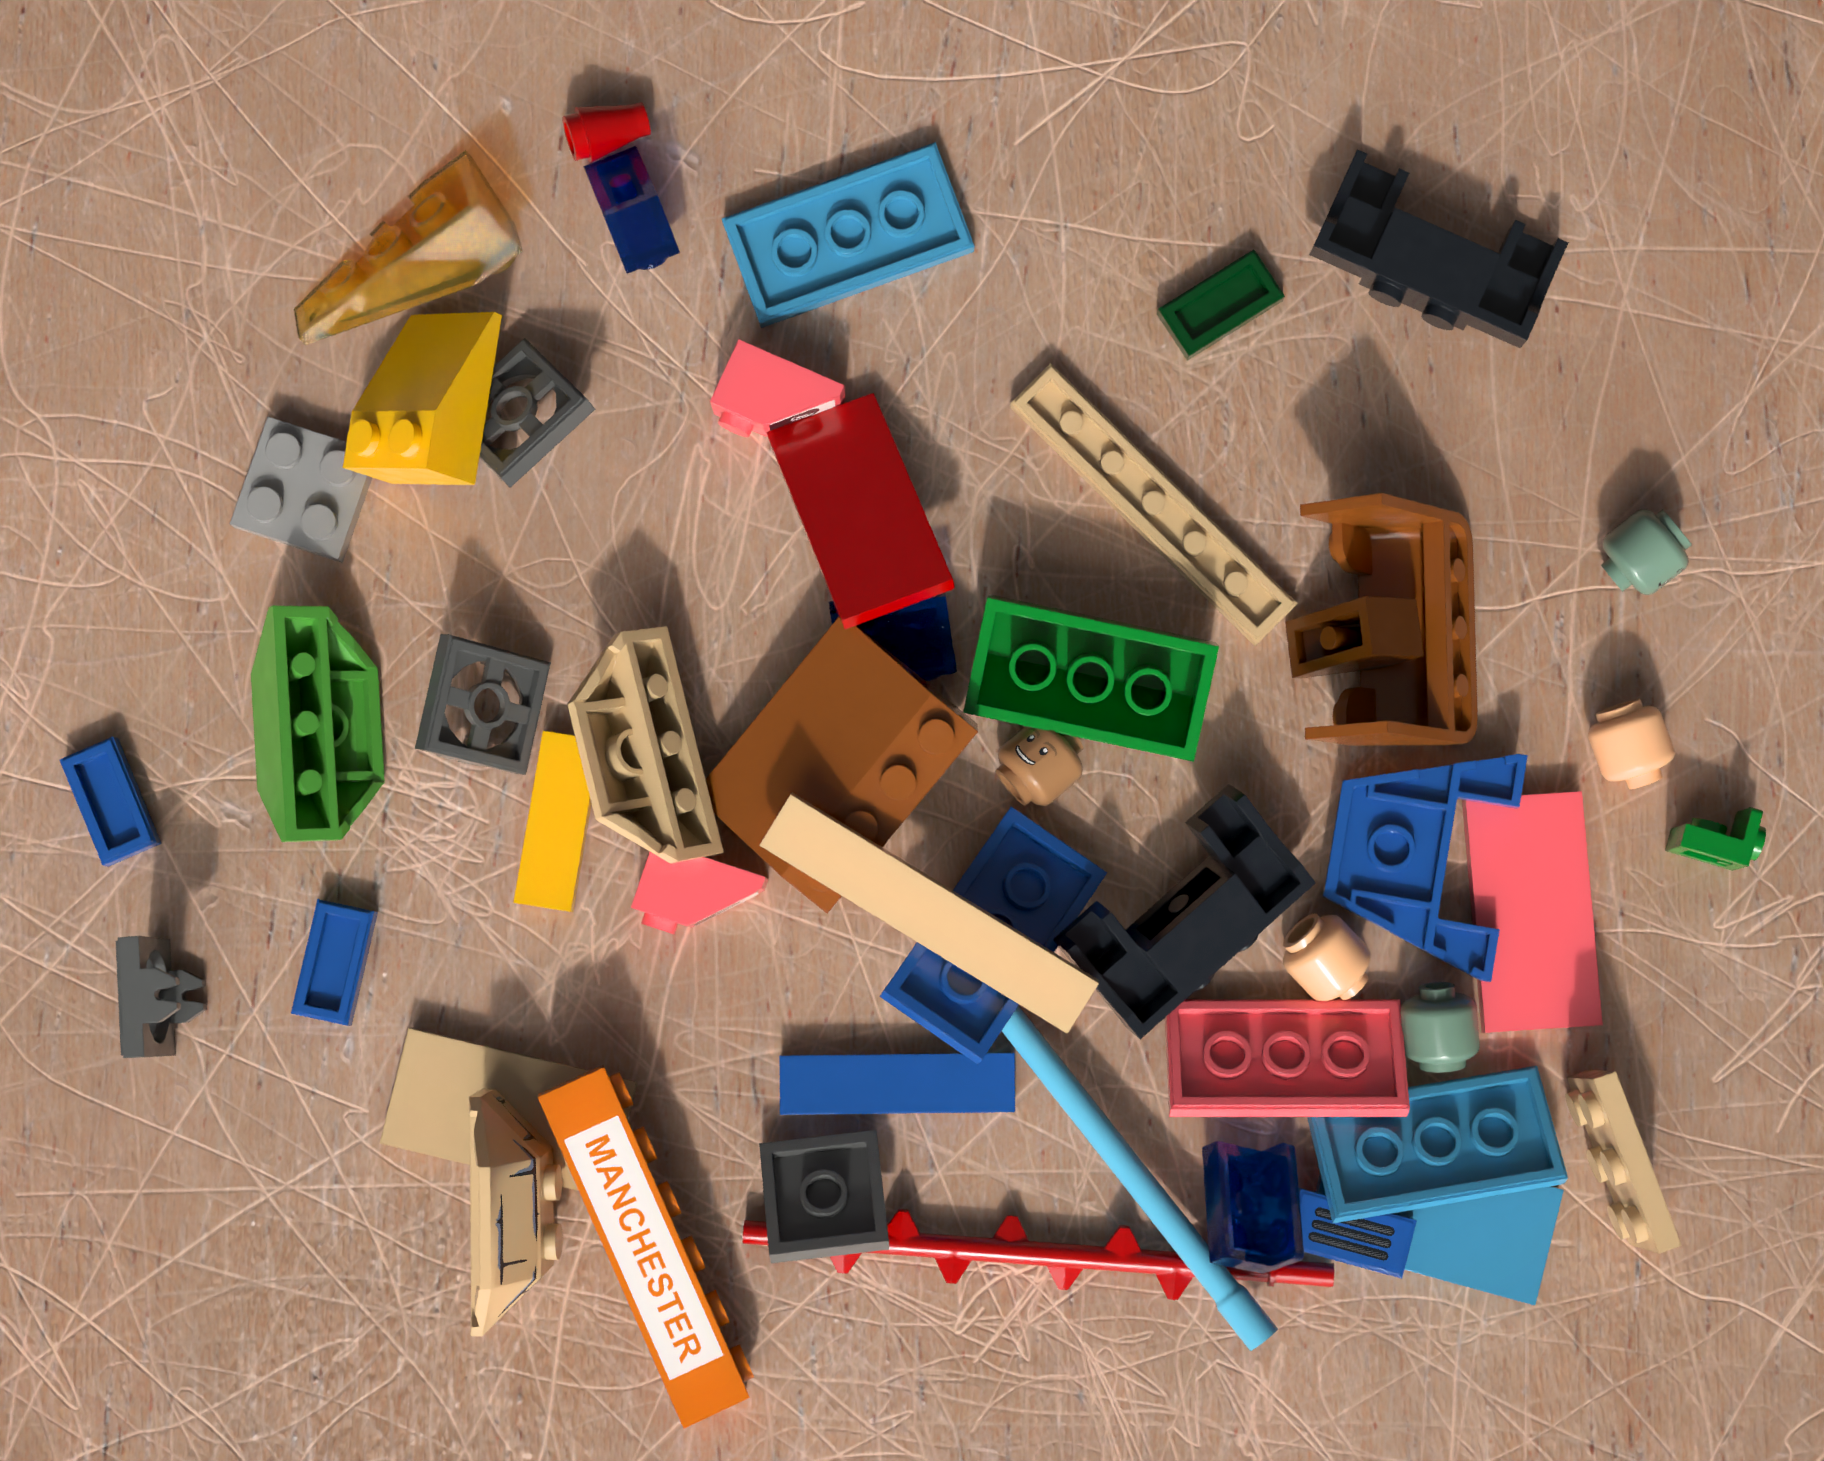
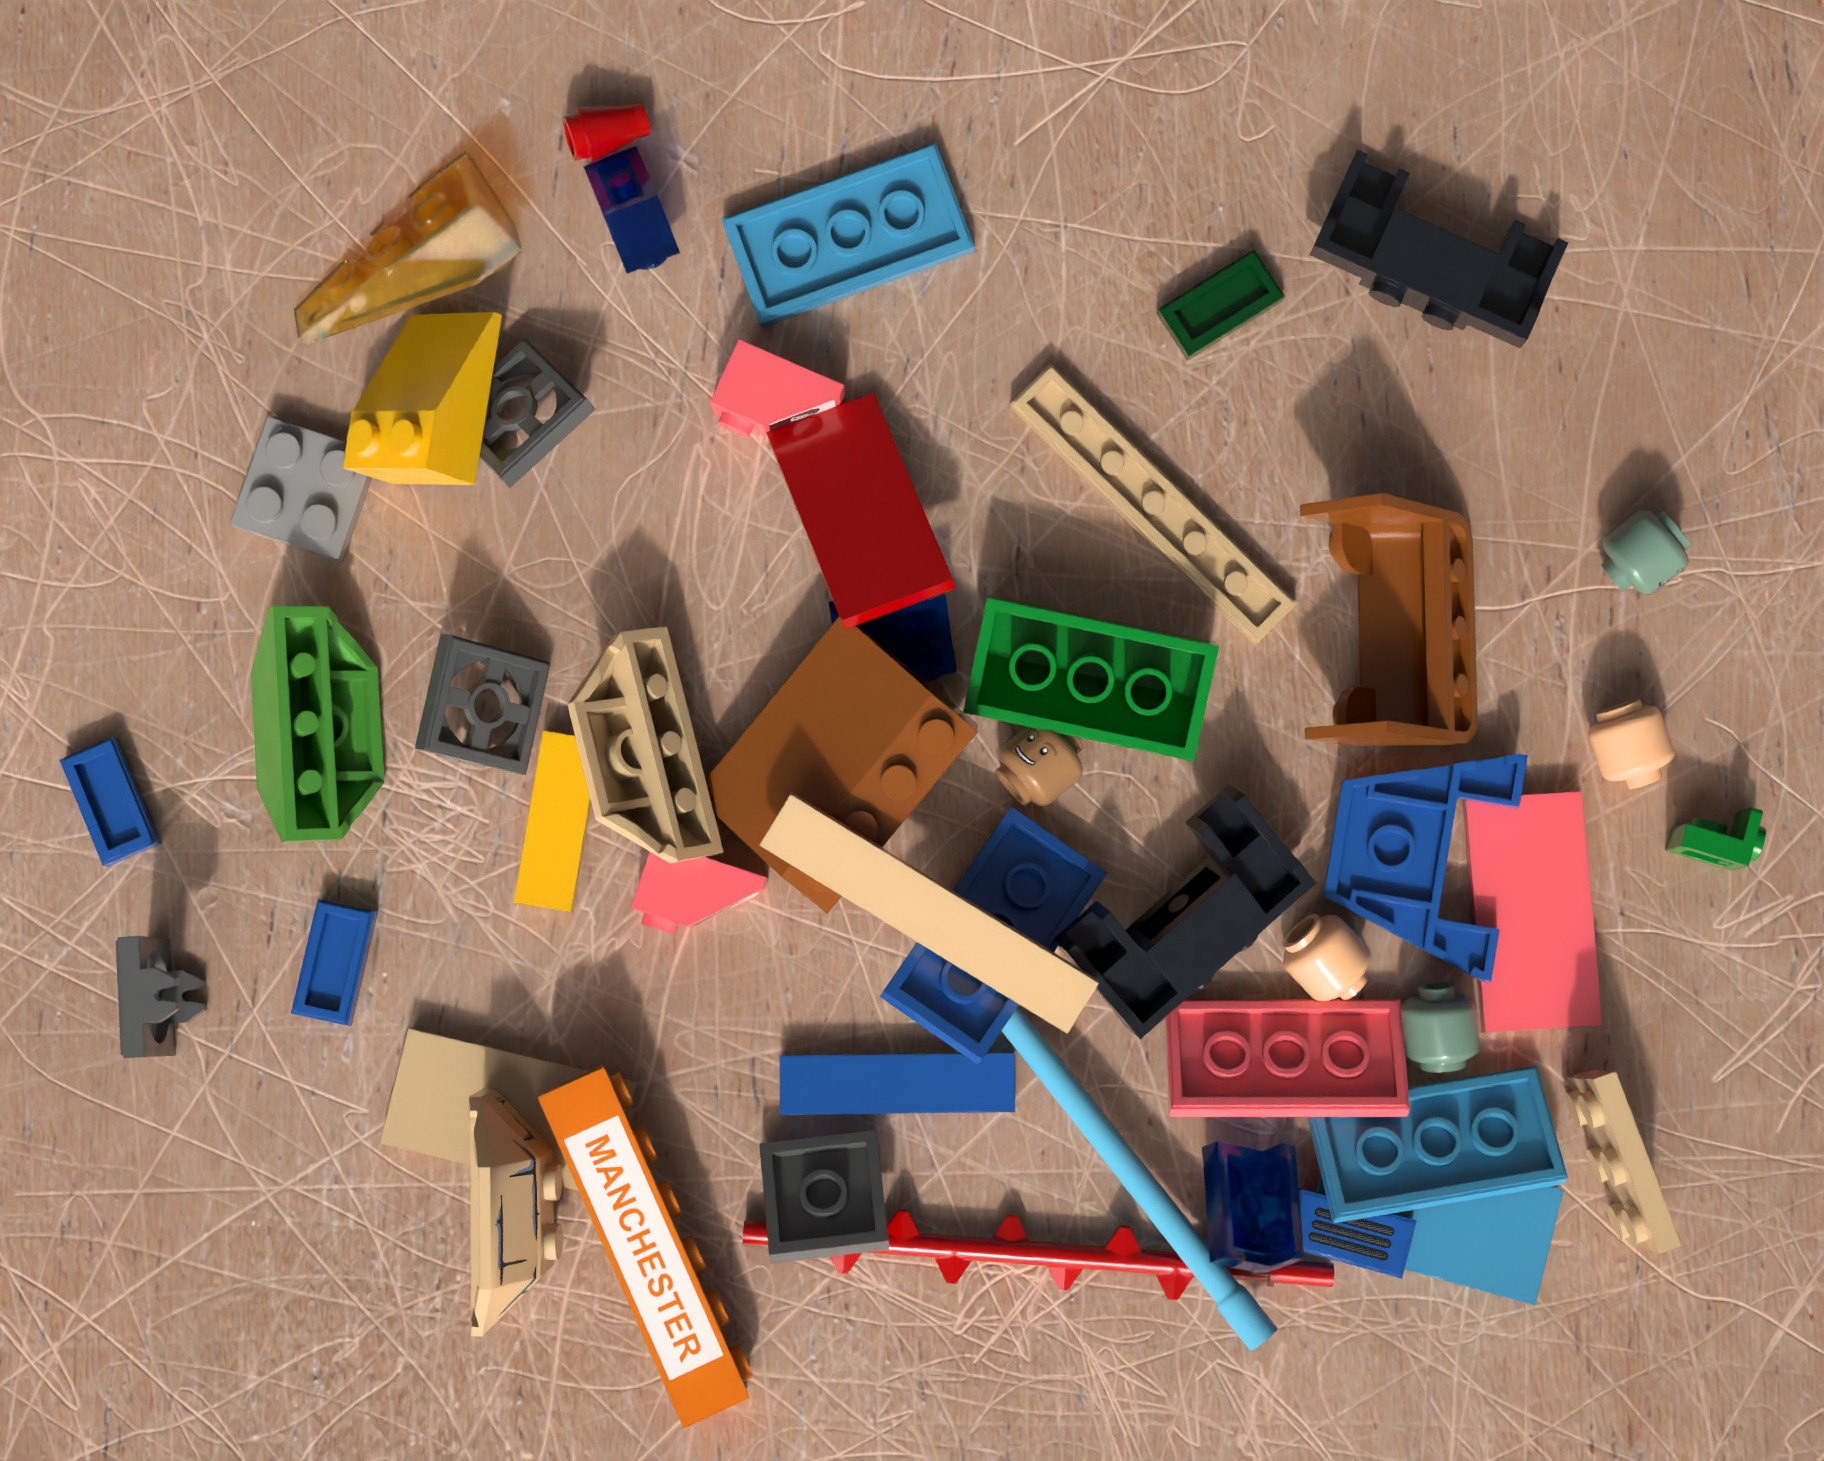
(1354, 637): reddish brown slope -> none

